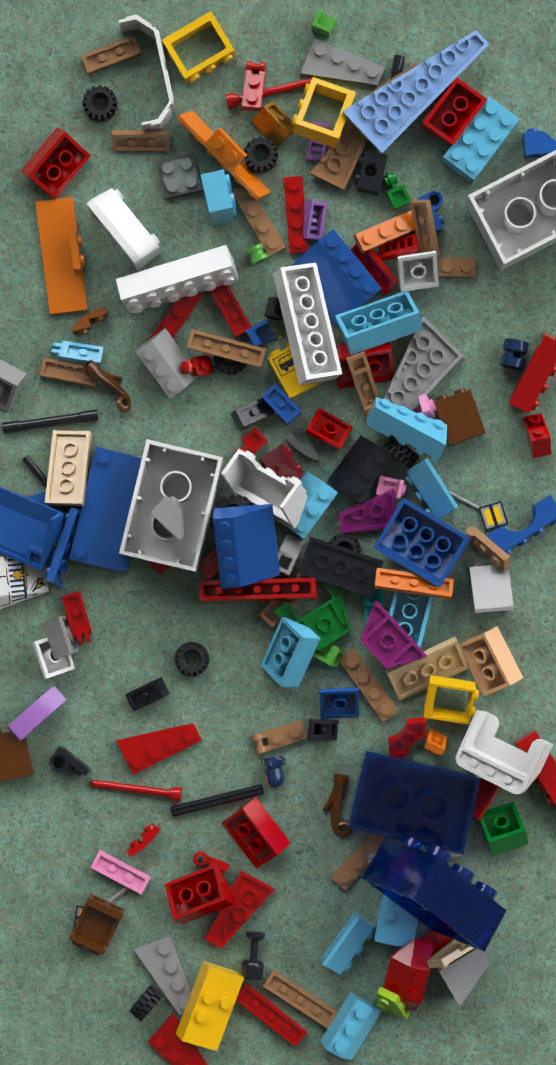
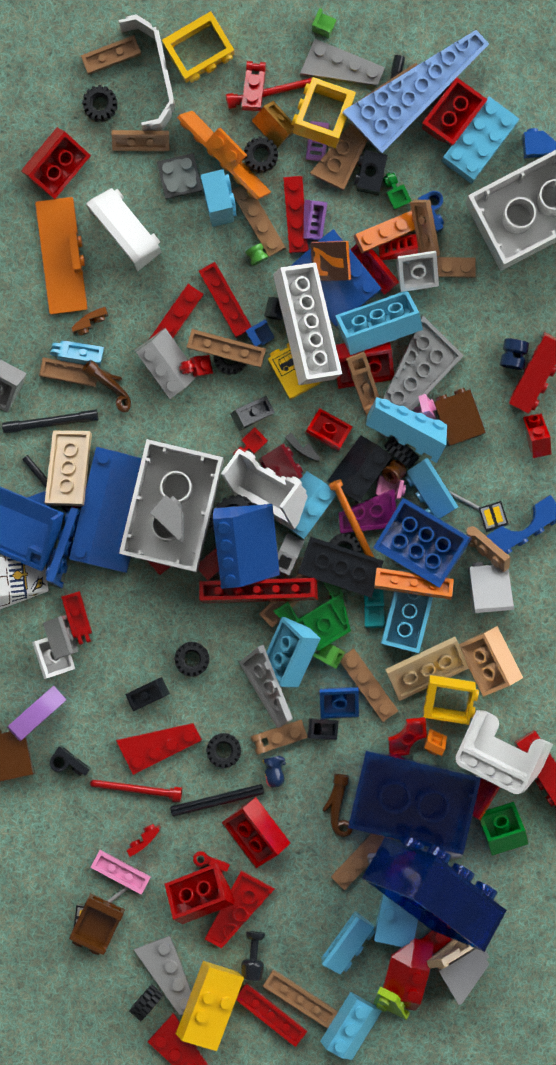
(177, 279): white brick -> none
(235, 750): none -> black tyre
(263, 679): none -> light grey wing
(281, 404): blue plate -> none
(331, 260): none -> reddish brown tile
(336, 486): none -> orange bar
(388, 639): magenta wing -> none
(394, 472): none -> reddish brown wheel

